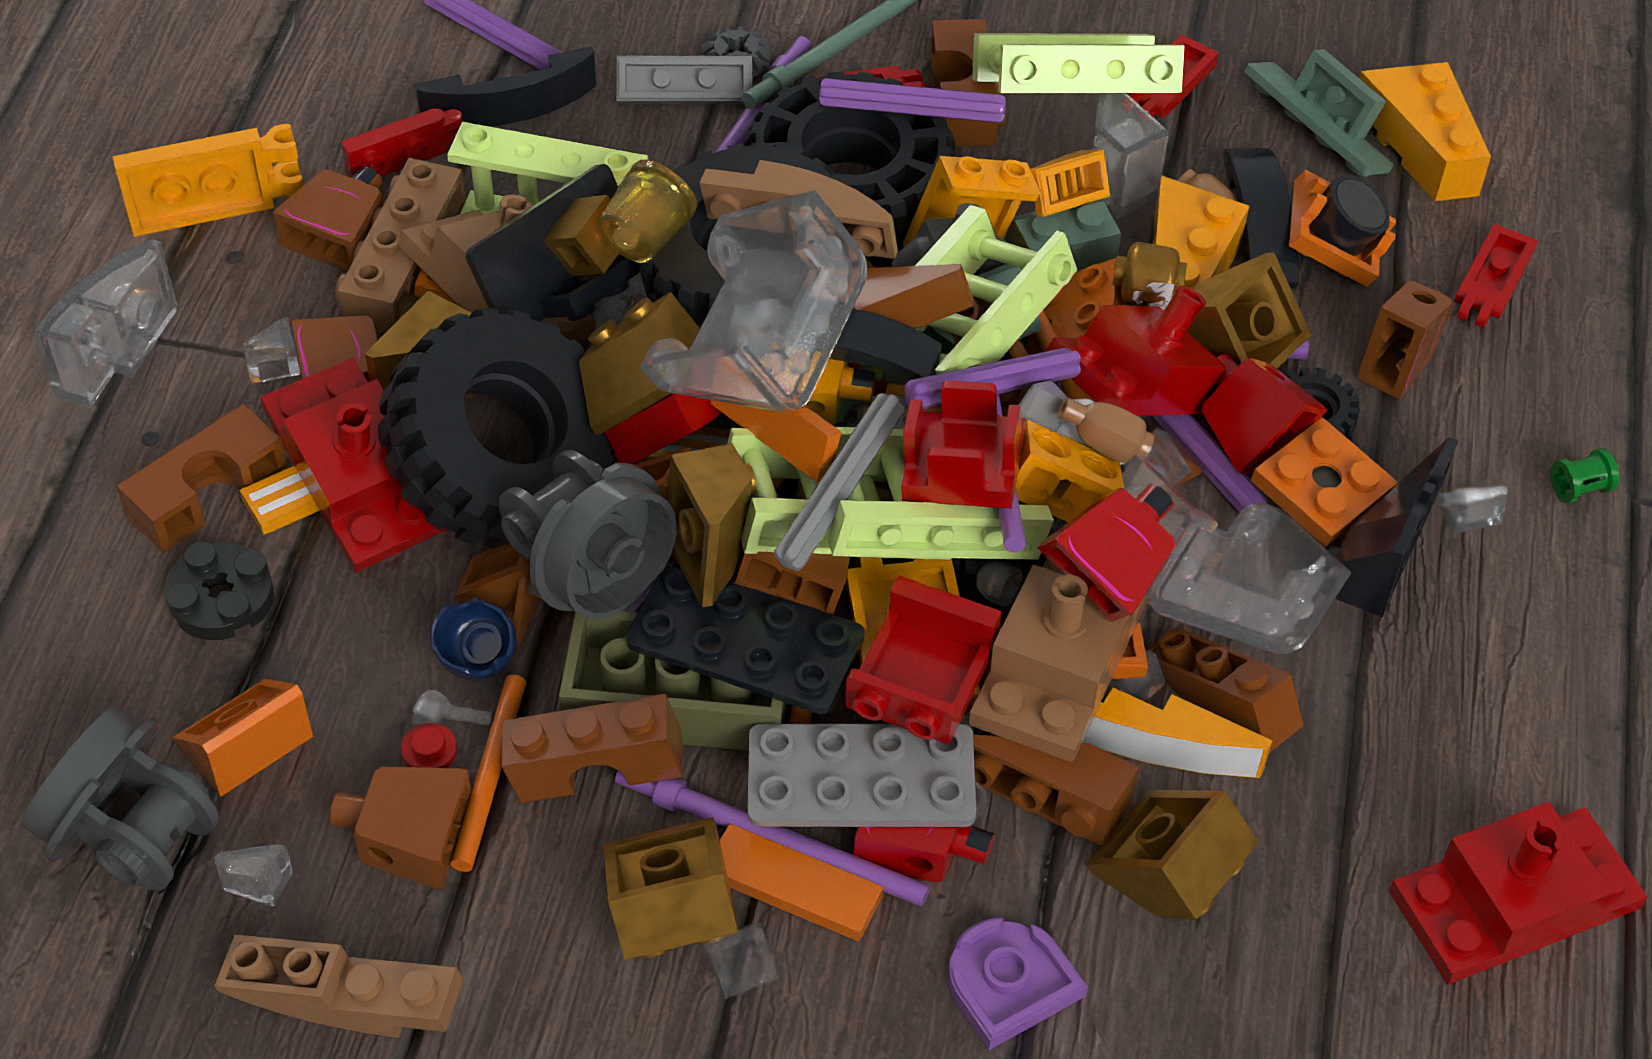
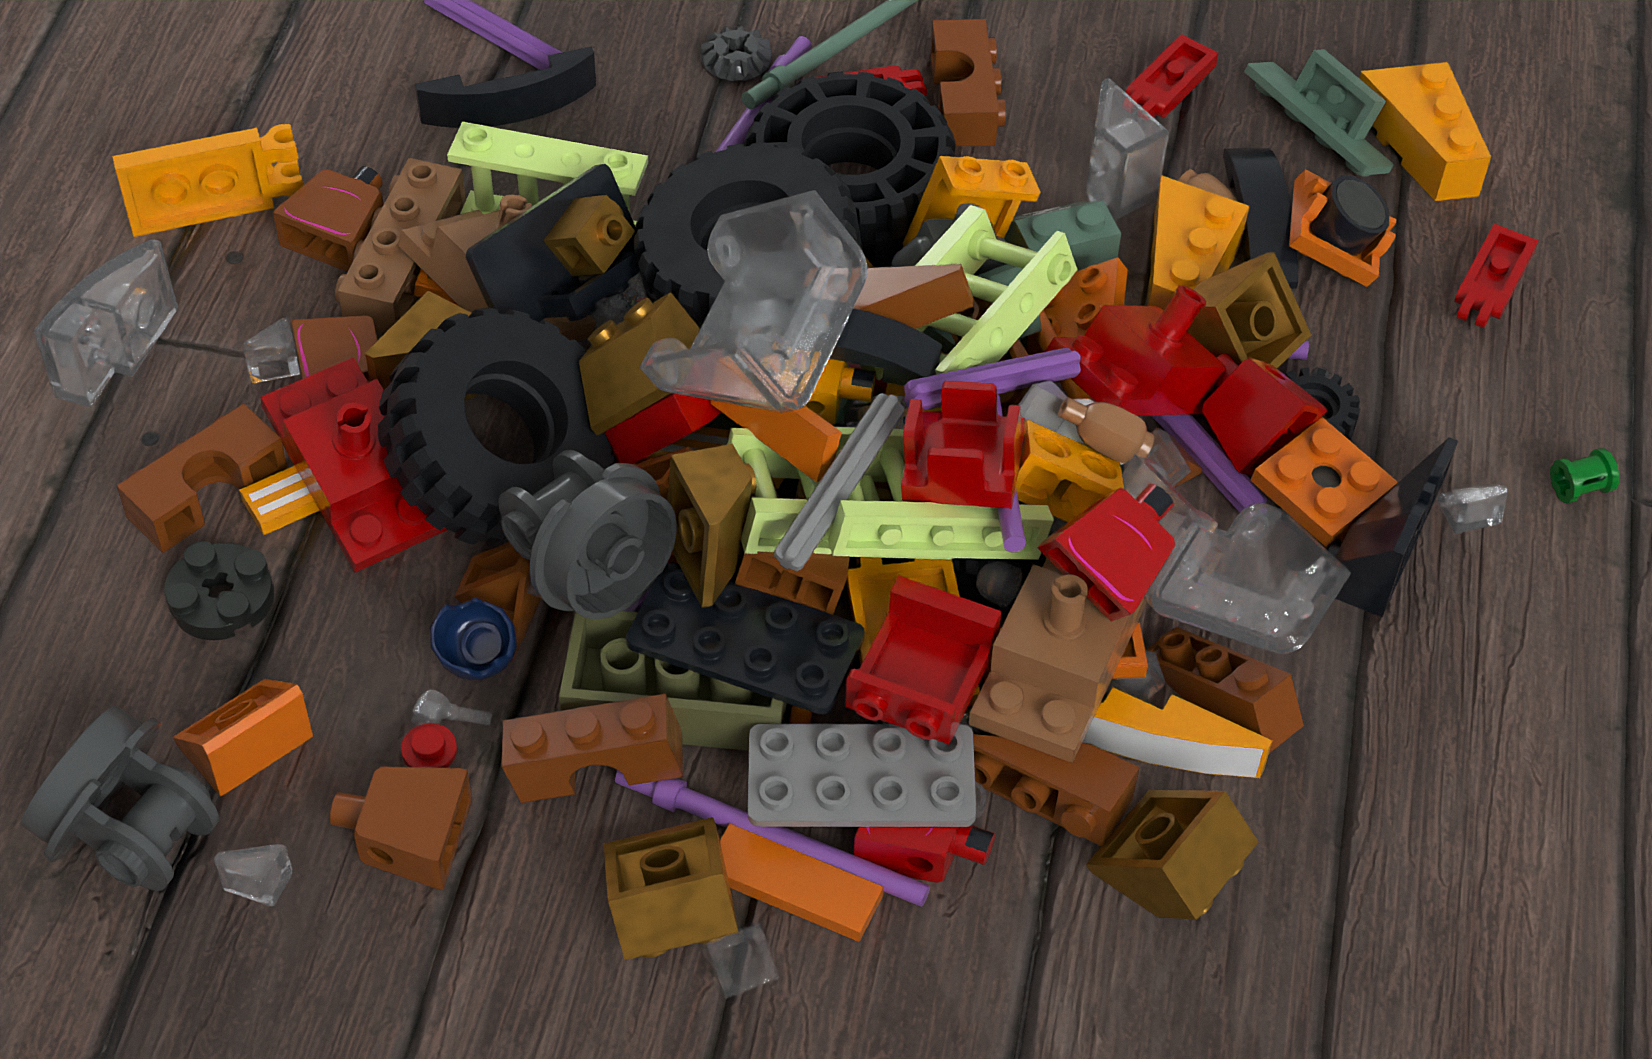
(337, 990): medium nougat slope -> none
(391, 145): red hinge -> none
(487, 776): orange bar -> none
(646, 211): clear yellow hat -> none
(683, 79): light grey tile -> none
(861, 216): medium nougat slope -> none
(912, 100): medium lavender axle -> none
(1010, 978): medium lavender tile -> none
(1077, 63): yellowish green fence -> none
(1079, 180): light orange slope -> none
(1149, 275): pearl gold head -> none
(1408, 319): dark orange torso -> none
(1515, 890): red brick -> none

